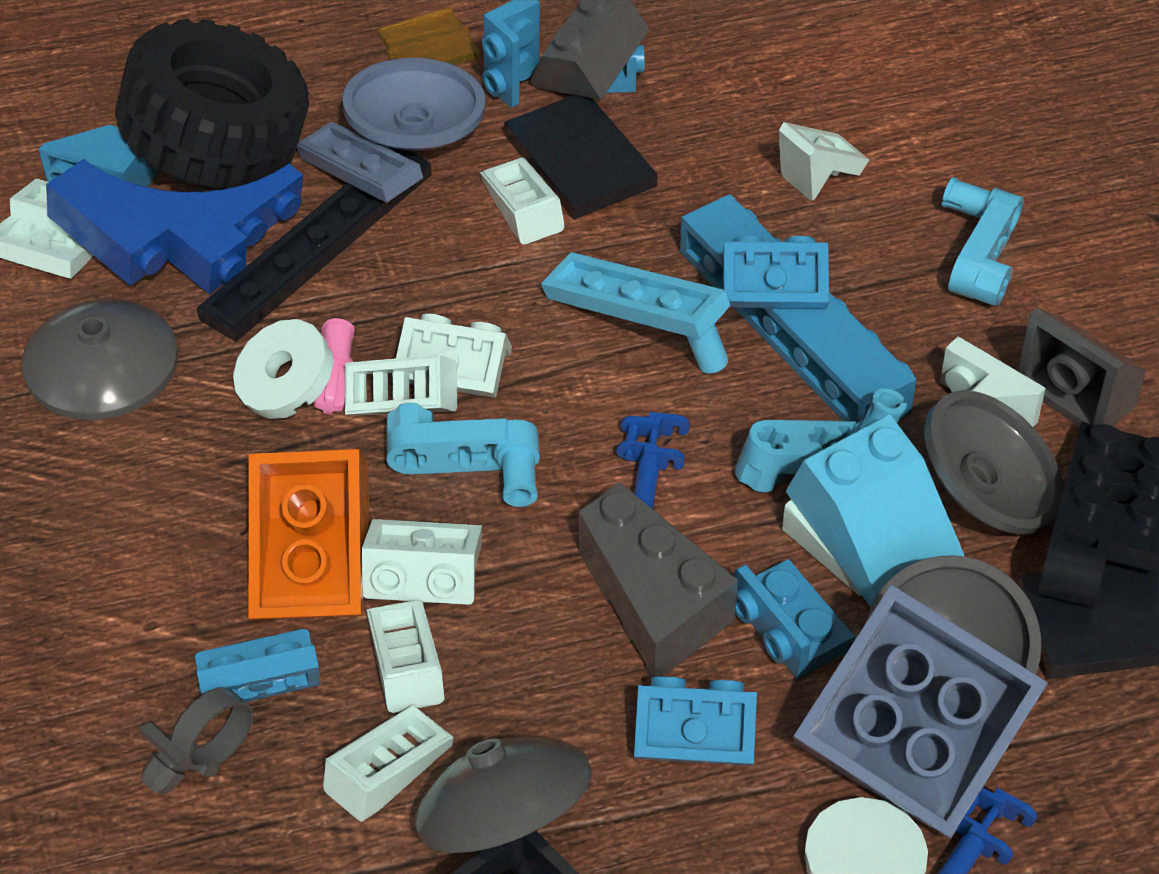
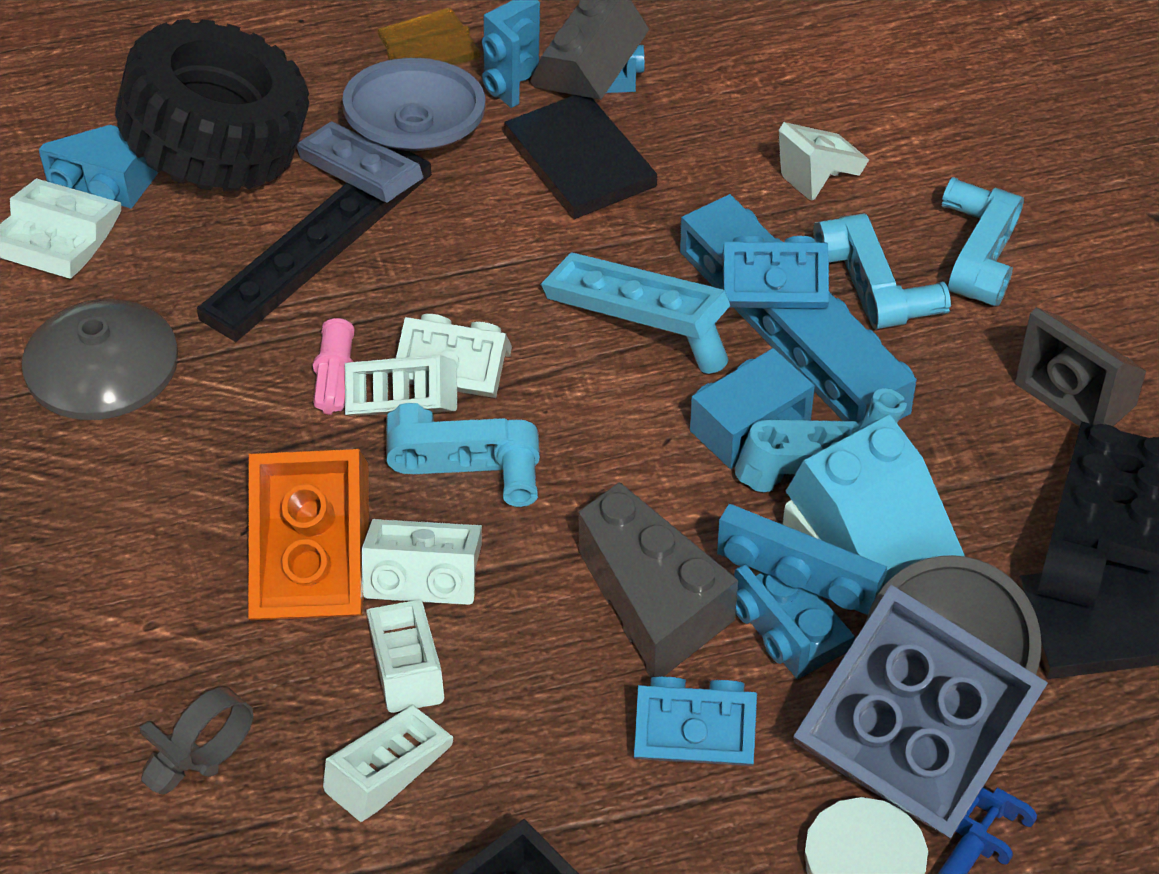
(142, 227): blue arch -> none
(261, 666): dark azure bracket -> none
(267, 352): light aqua tile -> none
(501, 793): dark grey dish -> none
(527, 205): light aqua slope -> none
(649, 456): blue piece -> none
(754, 392): none -> dark azure brick
(799, 559): none -> dark azure plate
(884, 302): none -> medium azure beam
(975, 370): light aqua slope -> none
(993, 462): dark grey dish -> none

